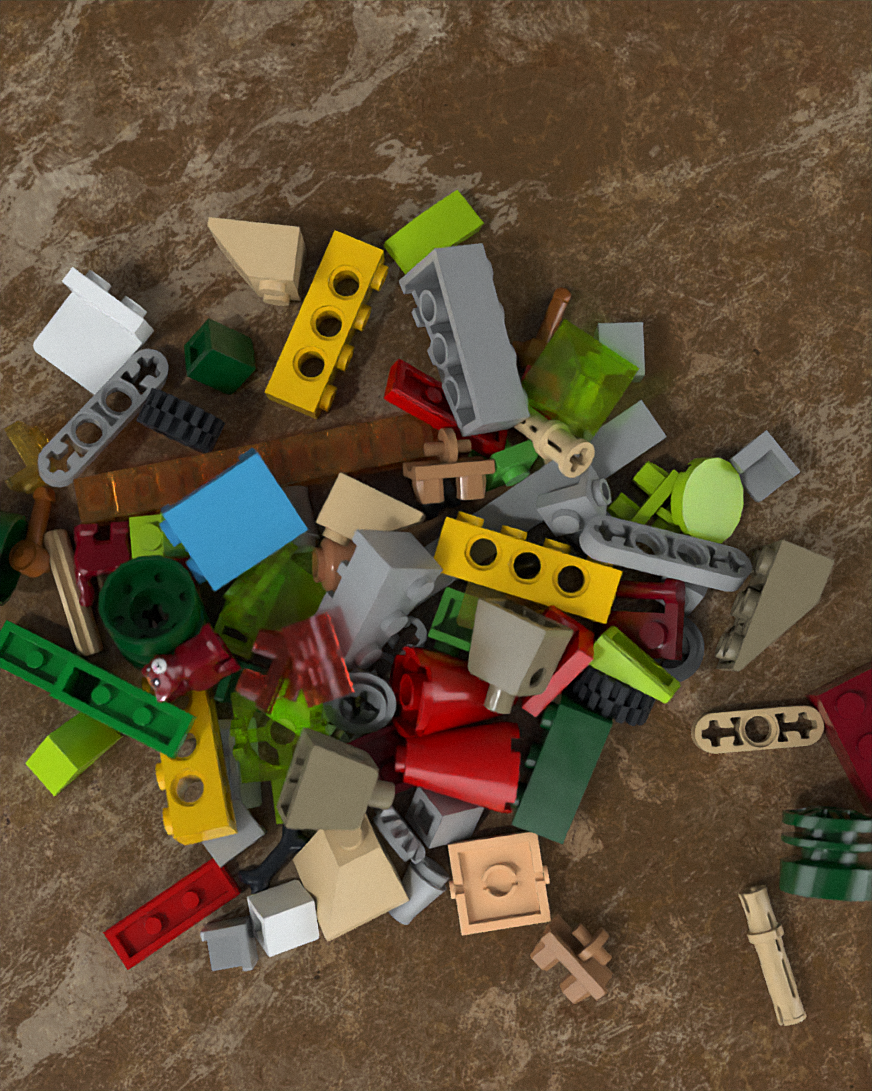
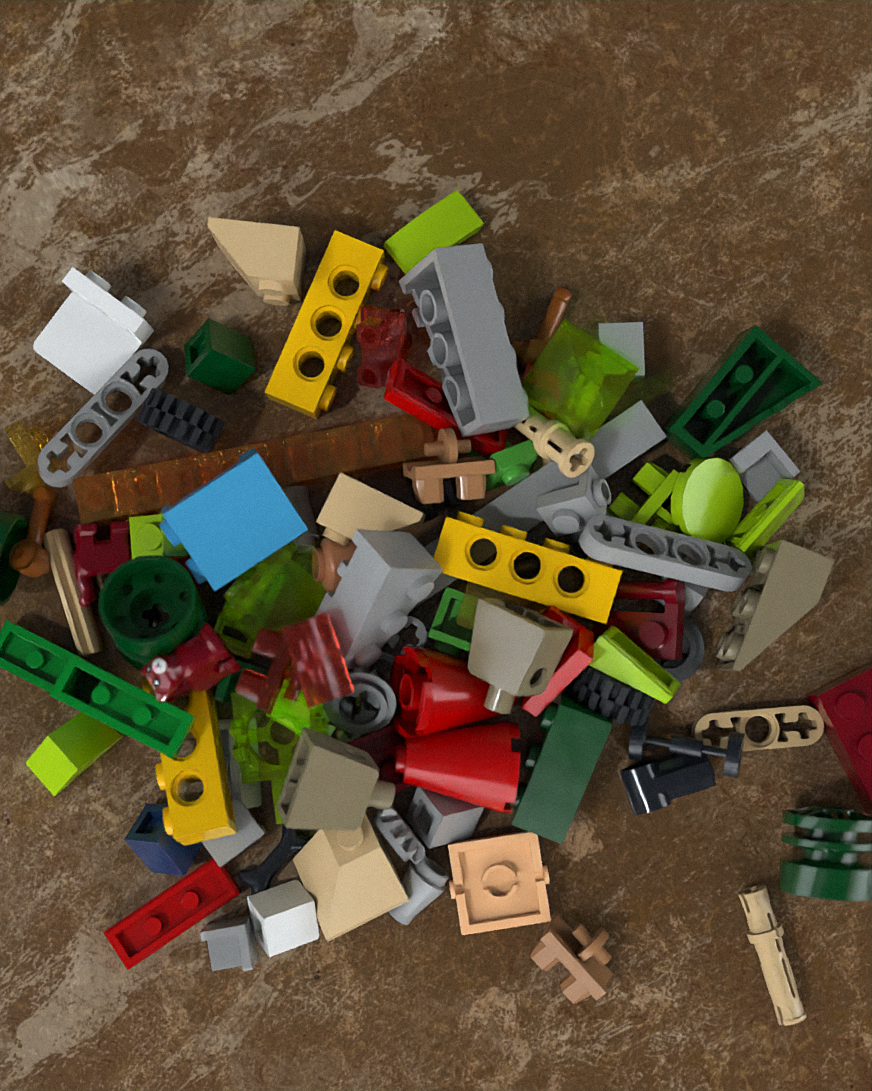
(157, 848): none -> dark blue panel
(382, 343): none -> clear red hips
(655, 783): none -> black piece
(687, 746): none -> black wheel
(737, 393): none -> dark green wedge
(767, 516): none -> lime slope

